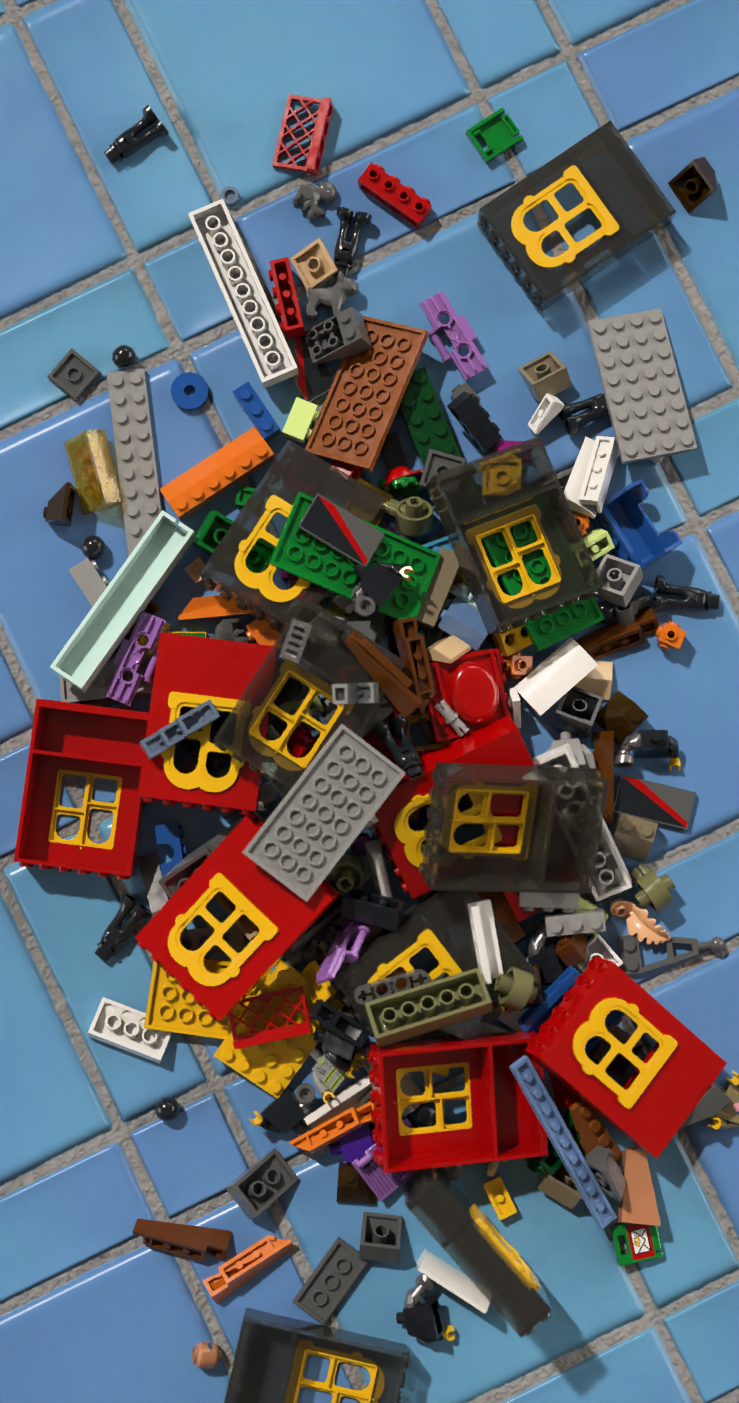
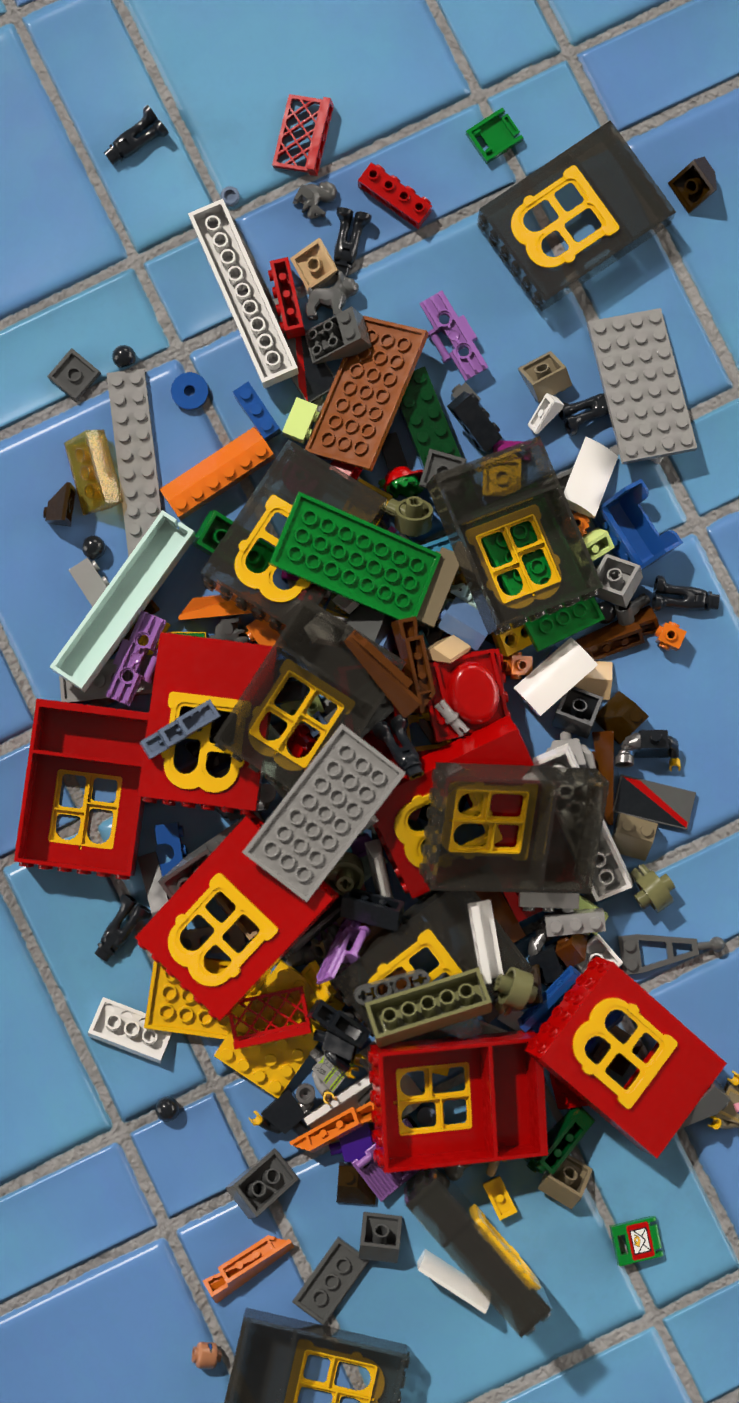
(184, 1240): reddish brown wedge -> none
(194, 570): light nougat plate -> none
(243, 495): green plate -> none
(288, 656): clear slope -> none
(340, 530): tile -> none
(355, 693): dark grey slope -> none
(376, 585): black torso -> none
(424, 1315): black torso -> none
(514, 706): white plate -> none
(563, 1141): medium blue plate -> none
(591, 1129): dark orange wing -> none
(599, 472): white panel -> none
(606, 1171): dark grey slope -> none
(638, 922): light nougat plant -> none
(638, 1199): nougat slope -> none

